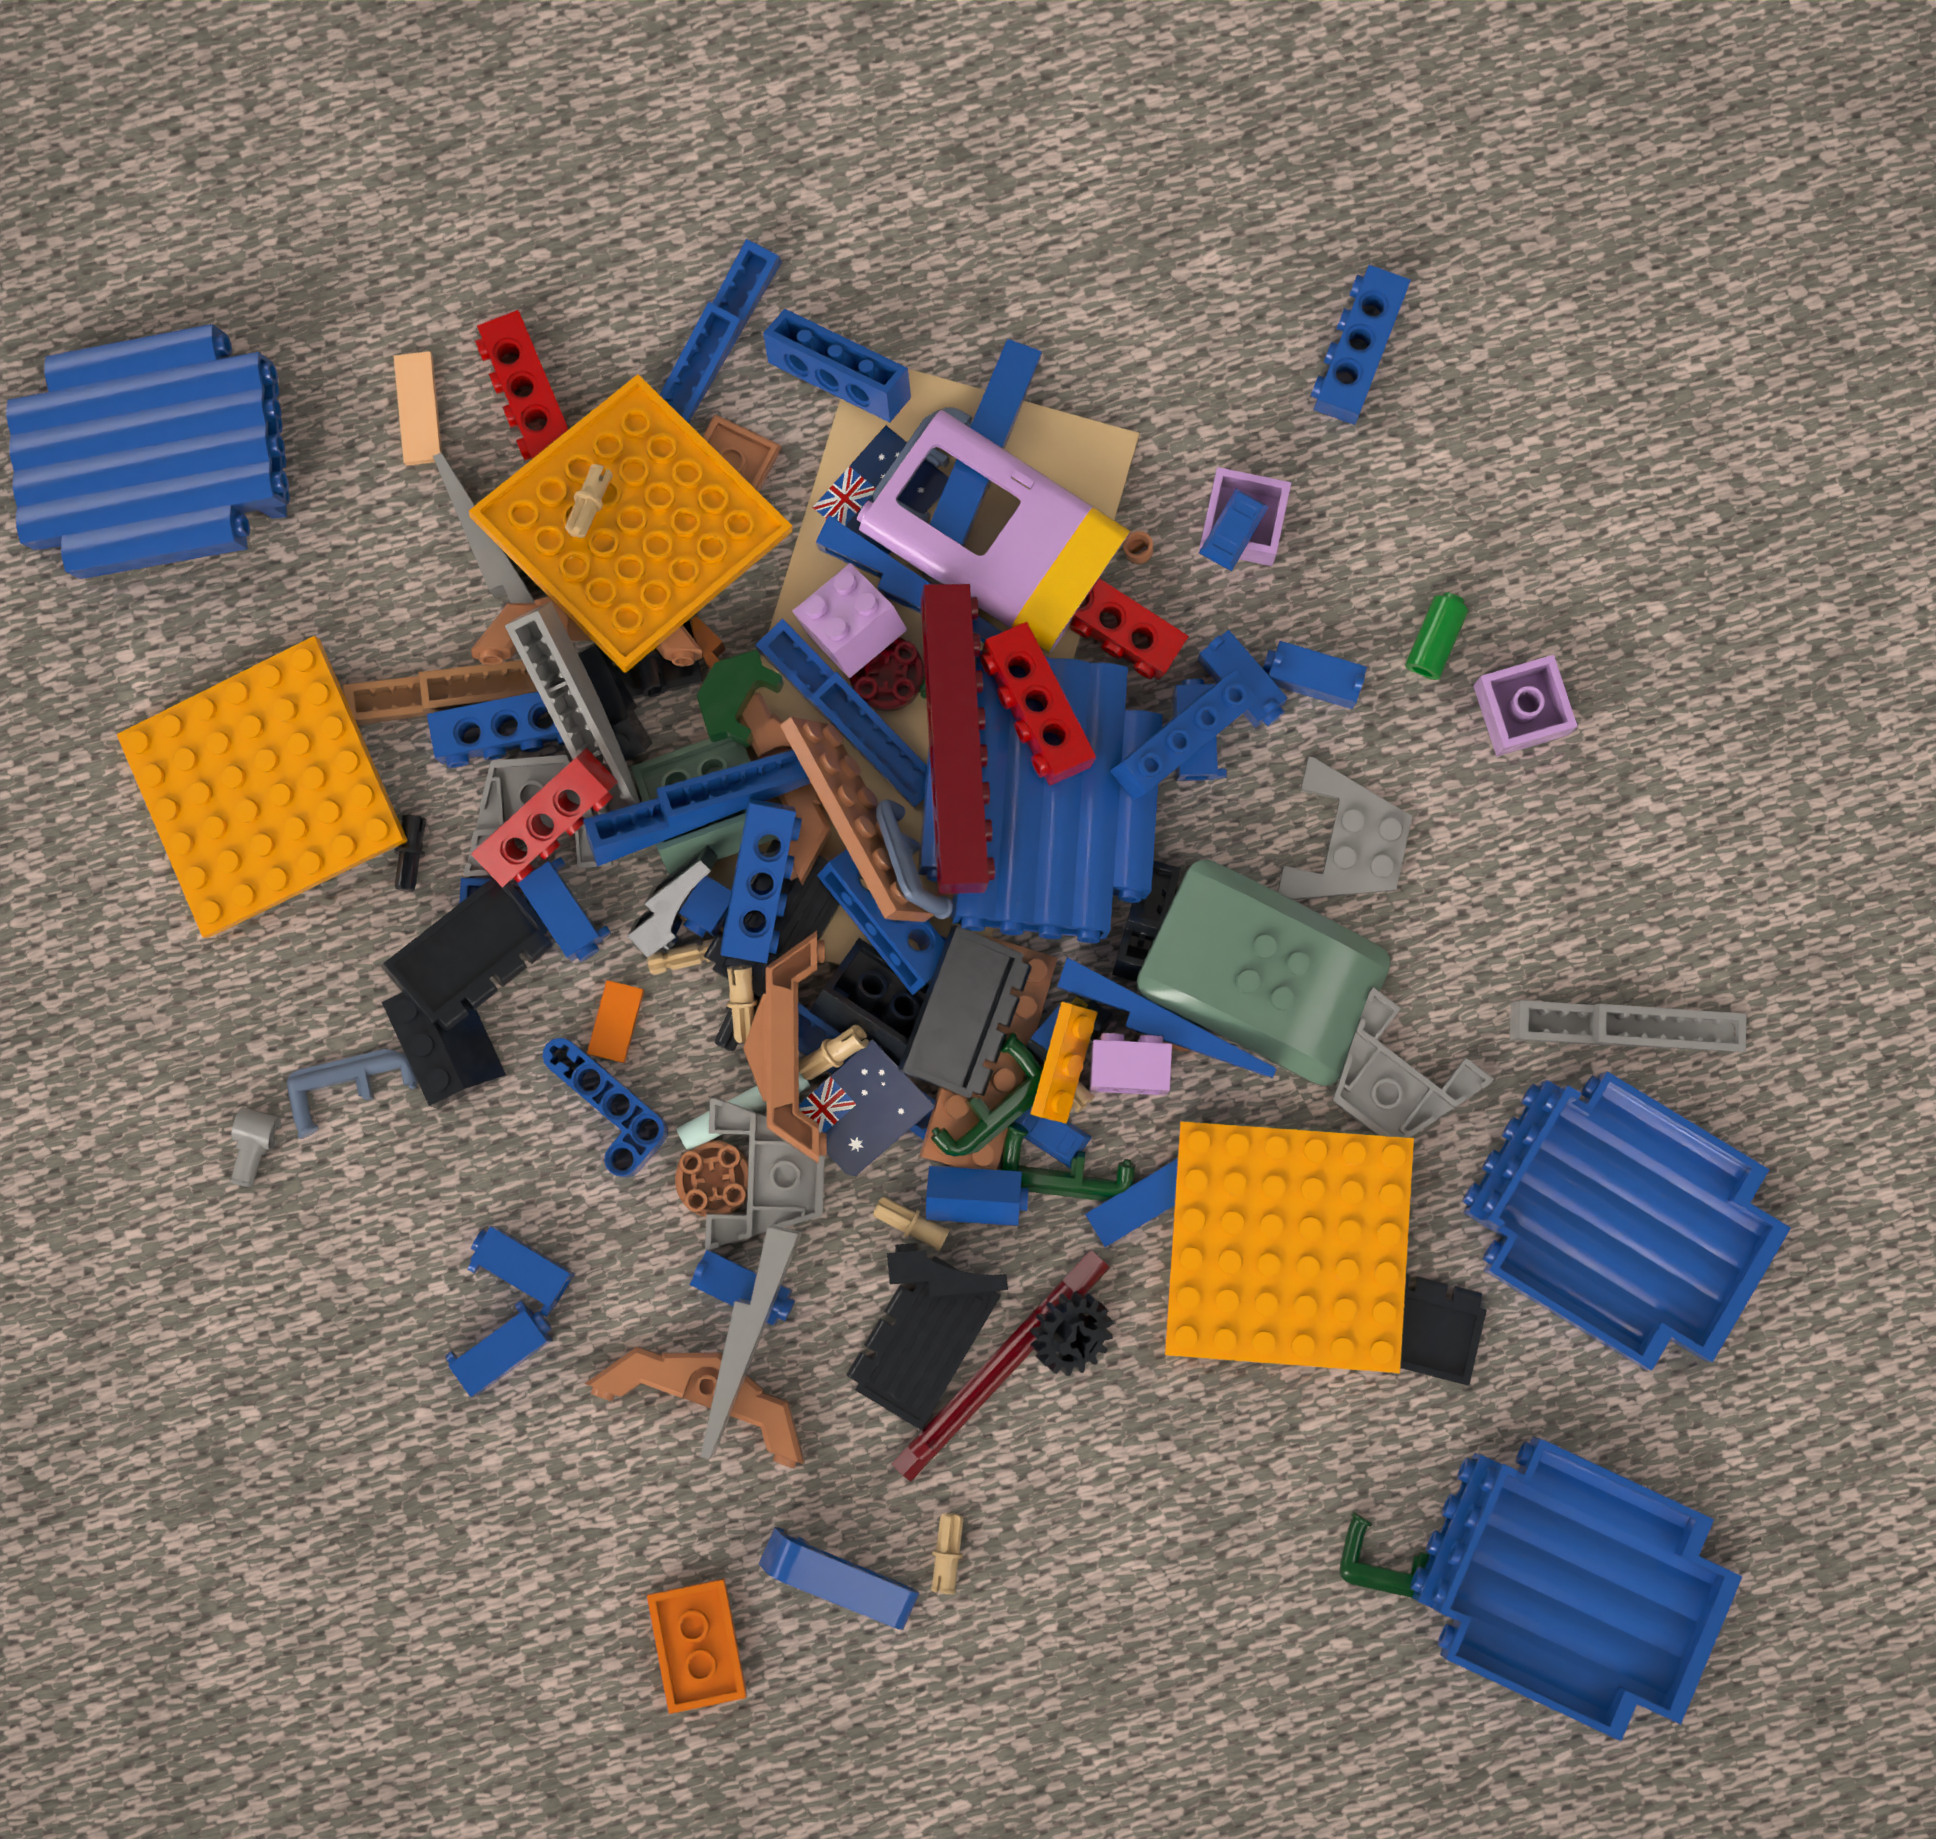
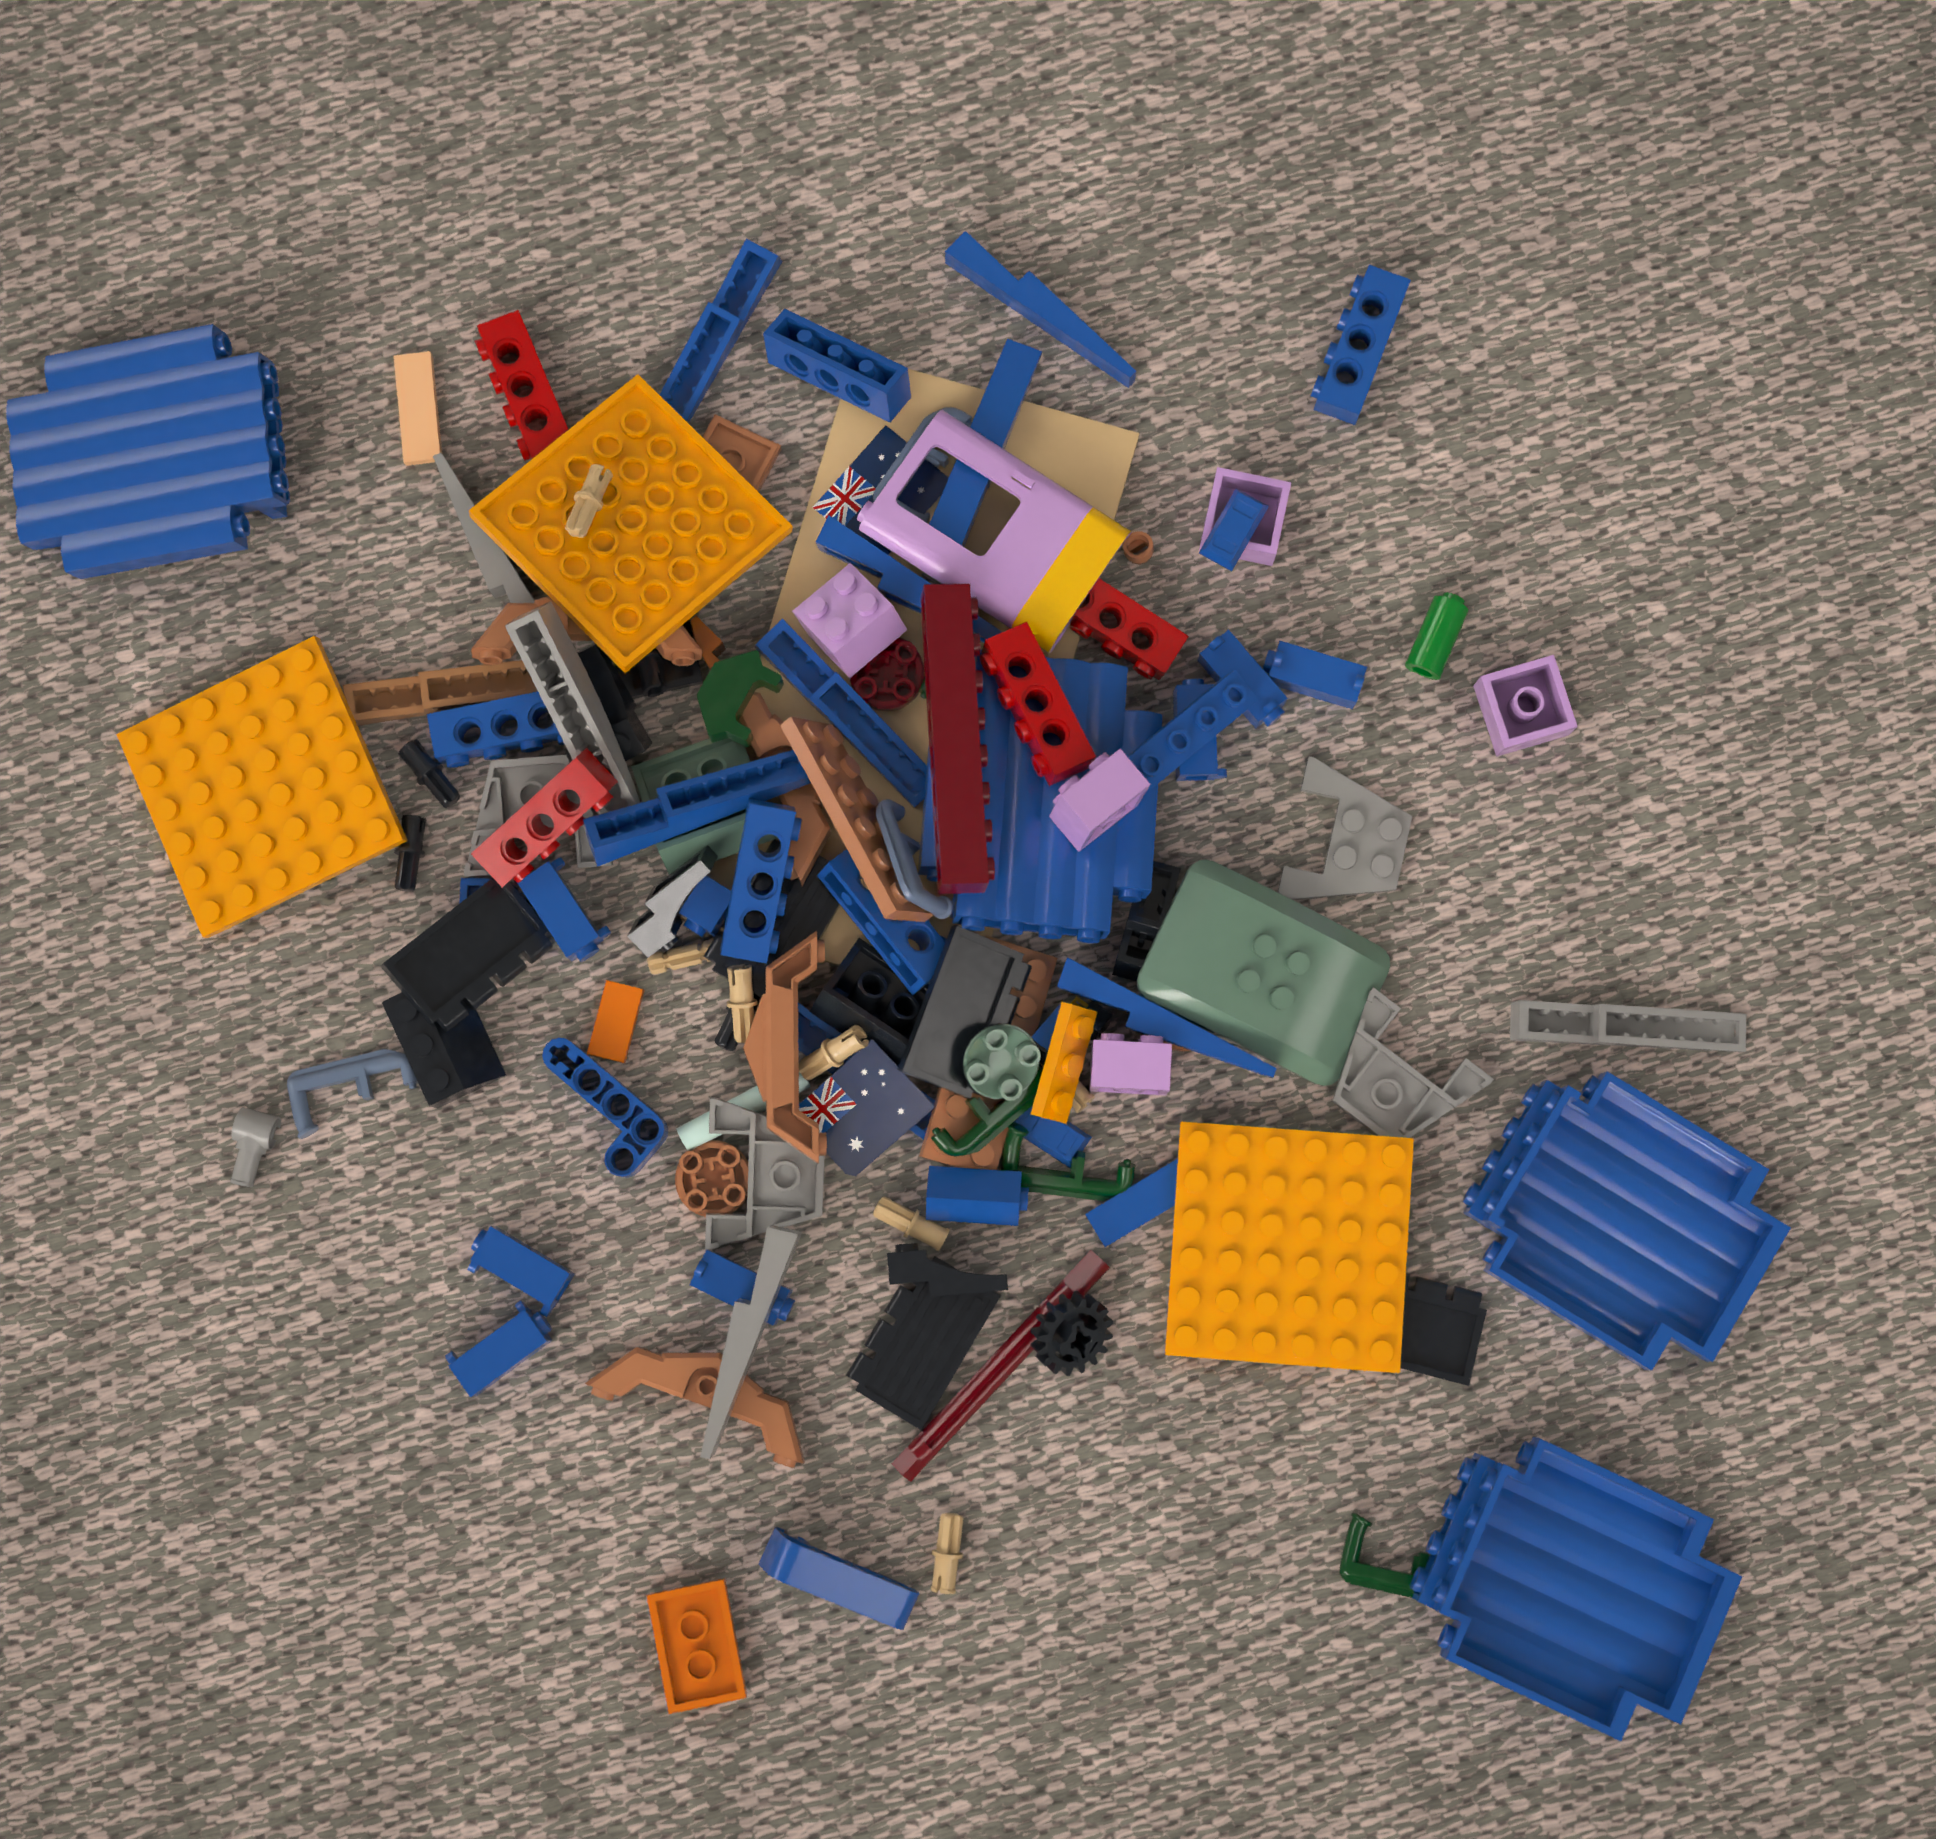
(429, 773): none -> black axle
(1001, 1062): none -> sand green dish
(1037, 304): none -> blue slope
(1098, 799): none -> lavender brick

